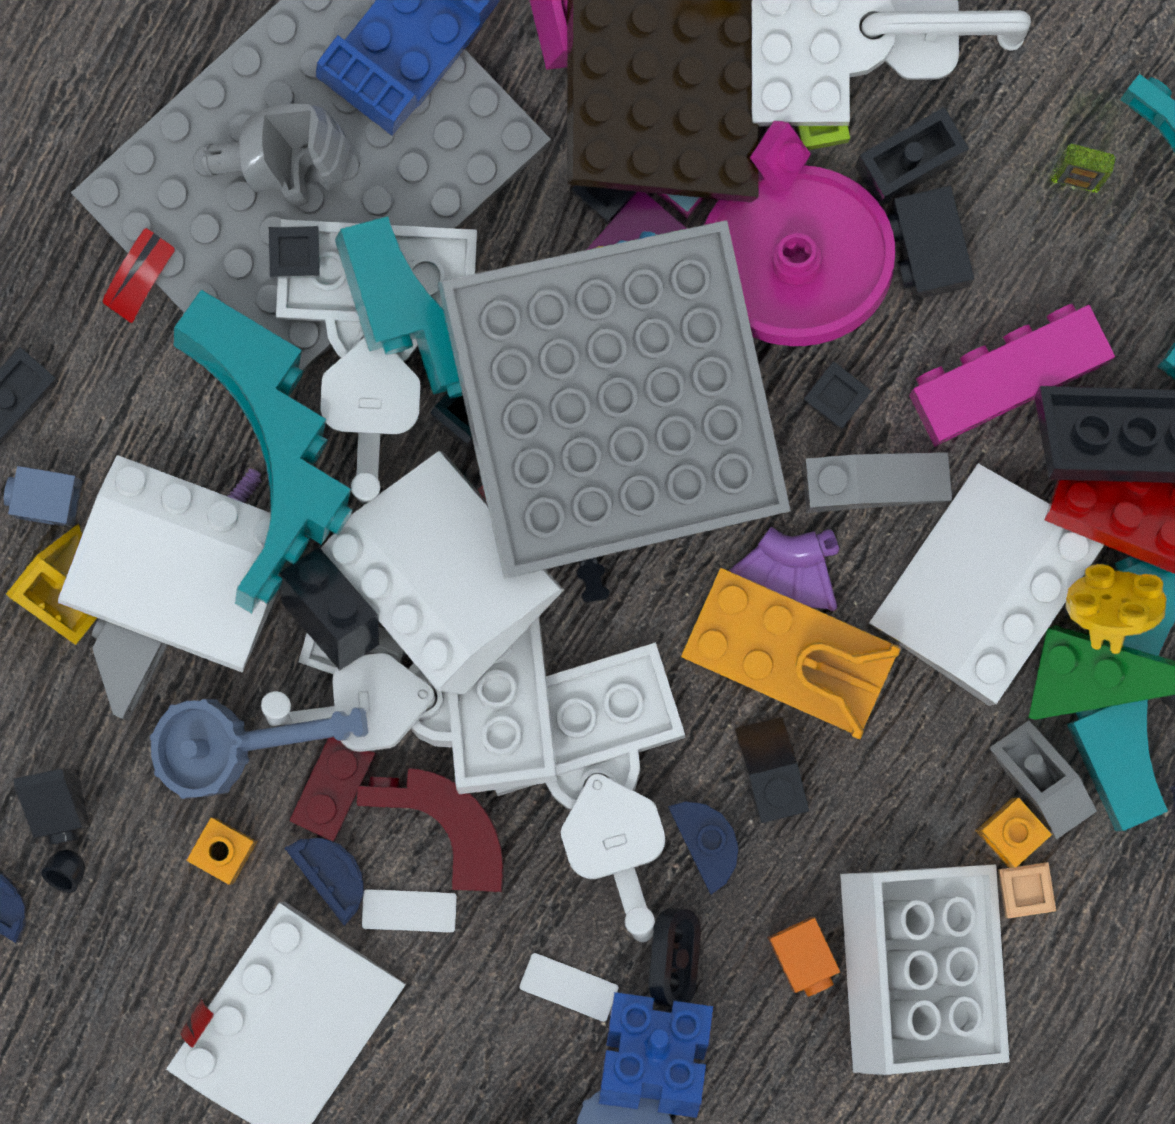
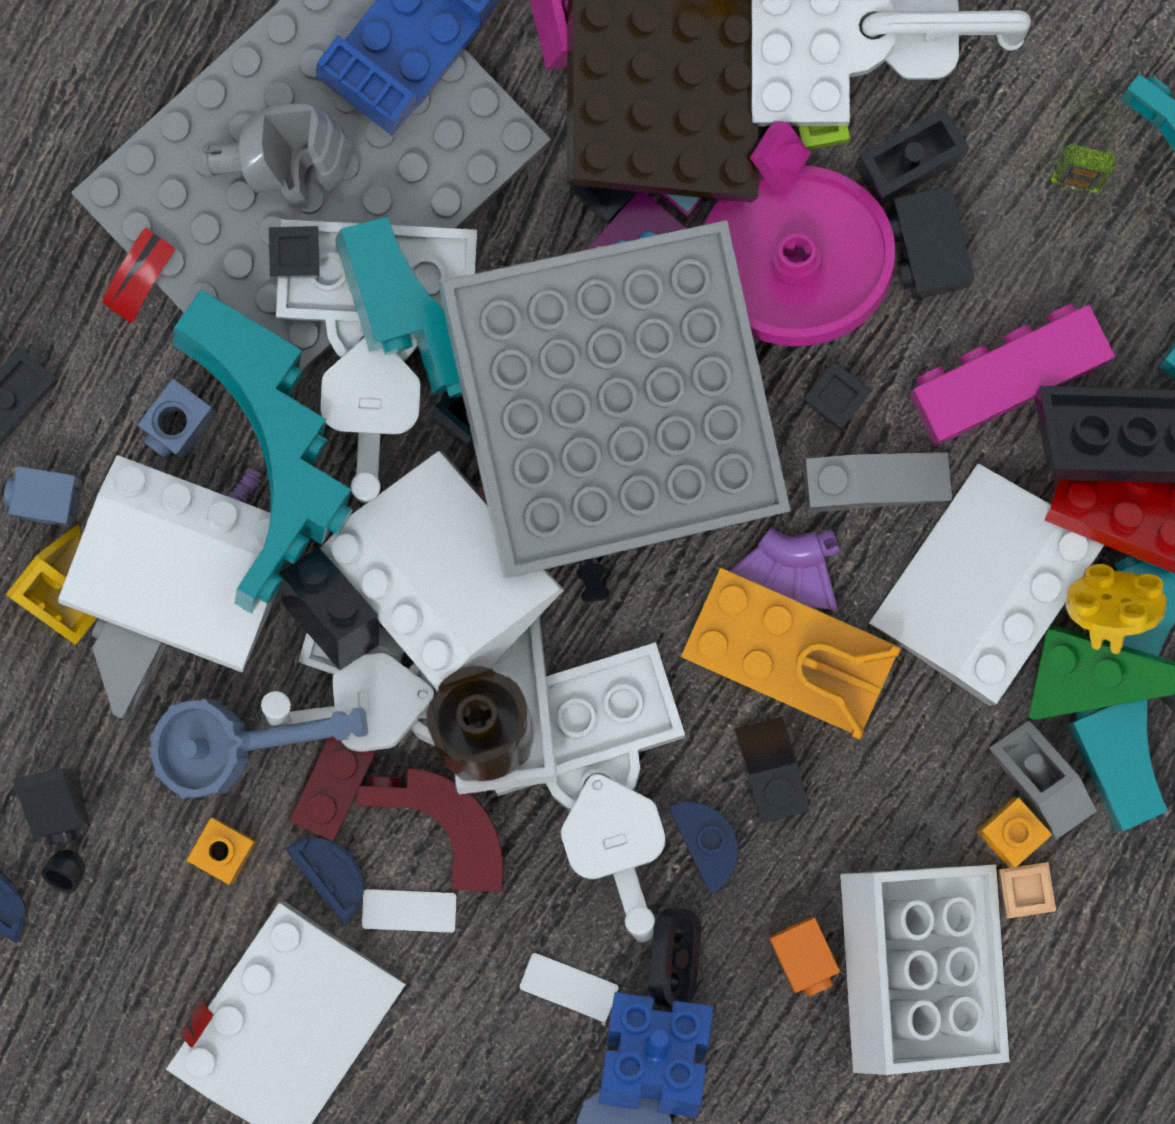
(173, 399): none -> sand blue brick
(486, 751): none -> dark brown brick

